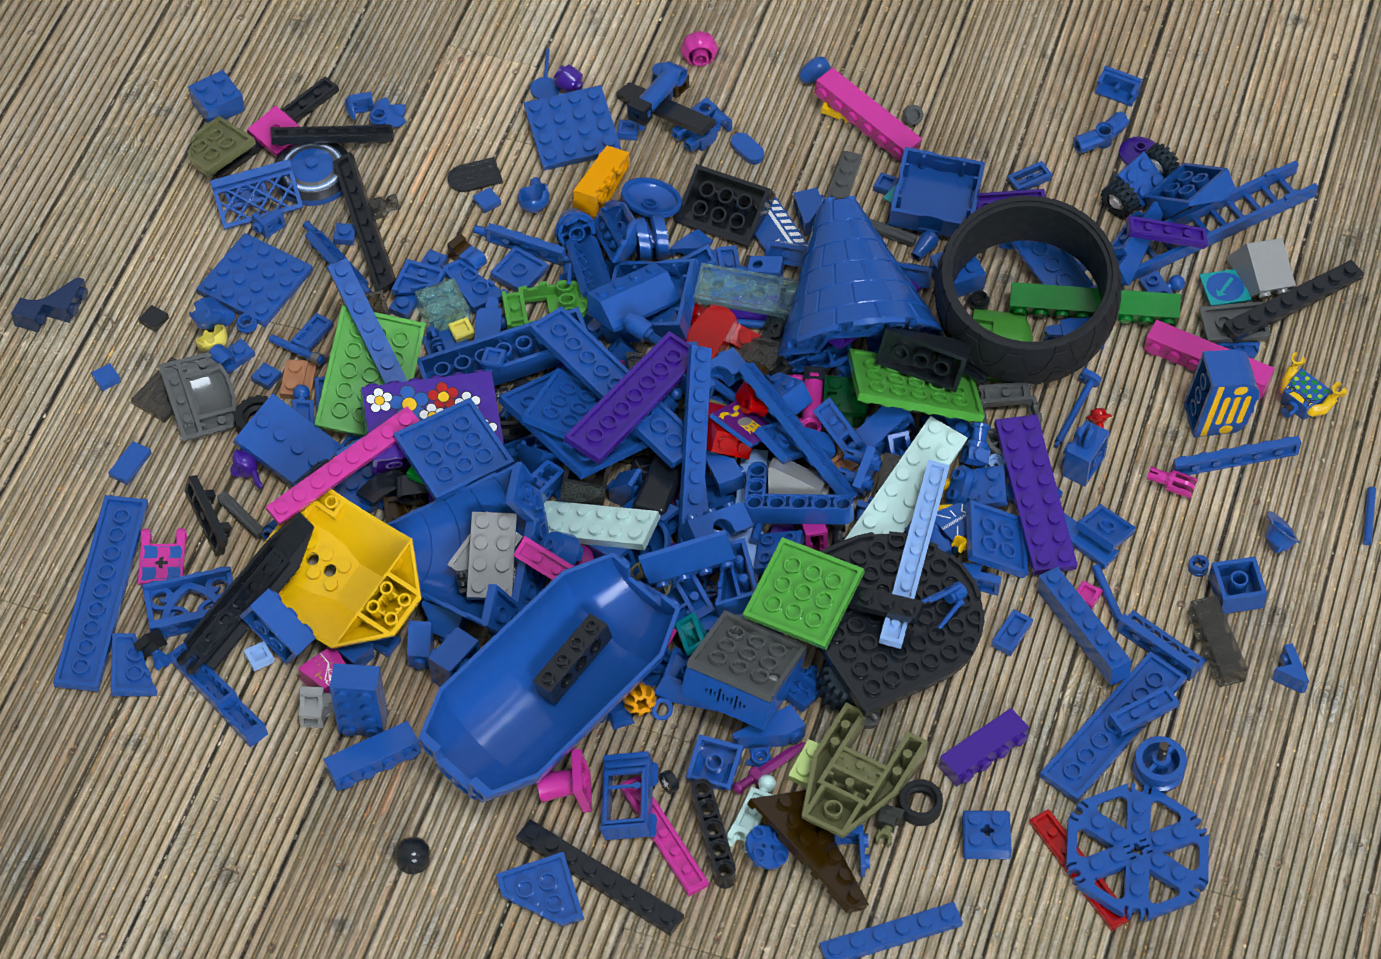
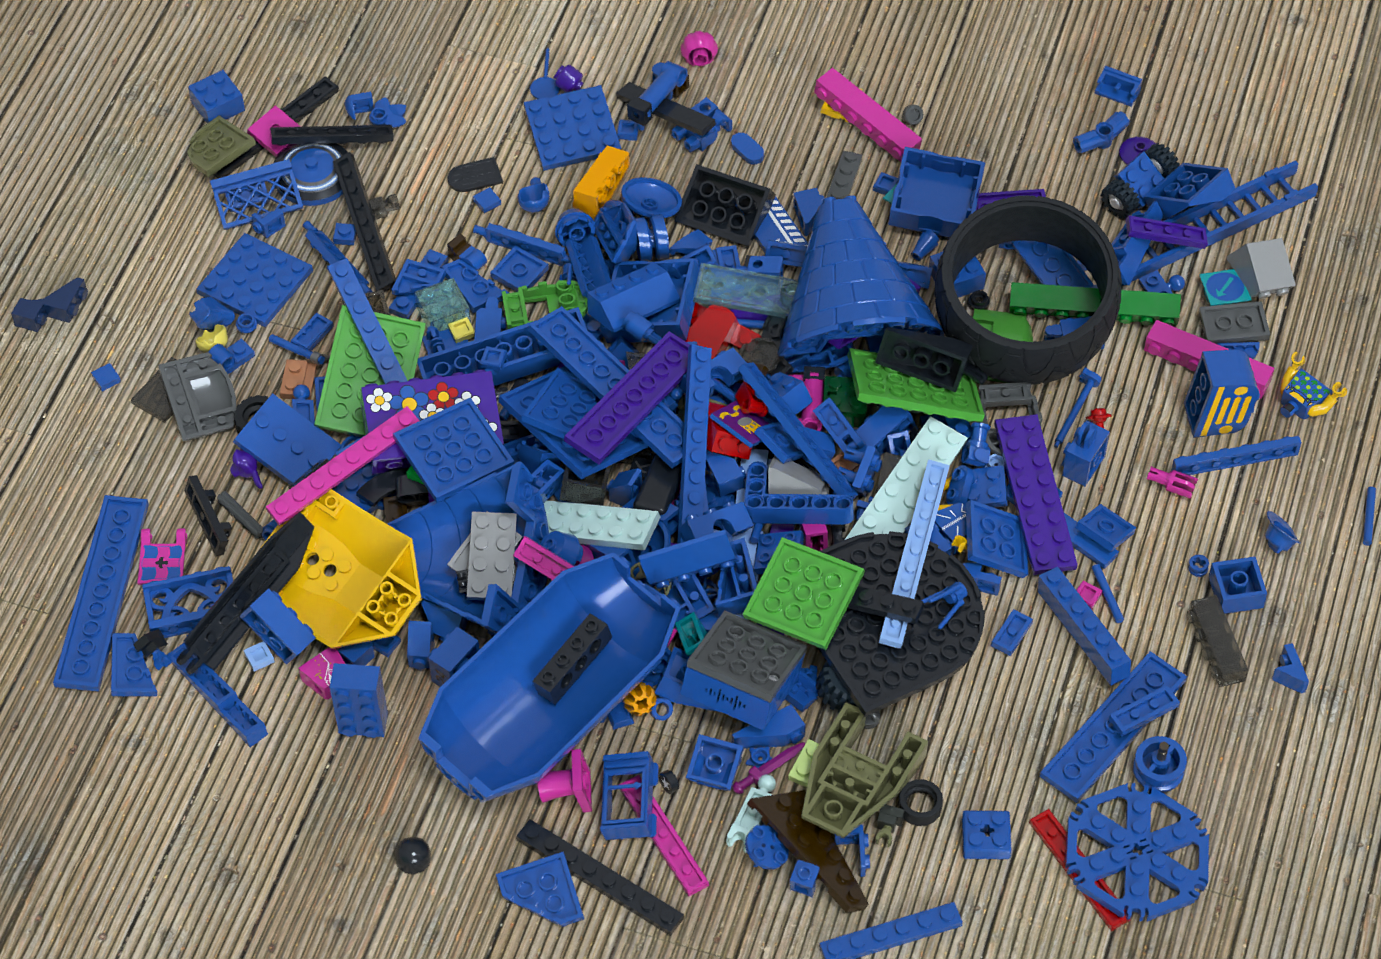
(130, 462): blue tile -> none
(153, 318): black tile -> none
(266, 376): blue plate -> none
(314, 707): light grey brick -> none
(372, 756): blue brick -> none
(716, 842): black beam -> none
(804, 878): none -> blue bracket
(814, 70): blue animal -> none
(894, 233): dark grey axle -> none
(984, 747): dark purple brick -> none
(1031, 180): blue tile -> none
(1149, 642): blue fence -> none
(1293, 300): black plate -> none

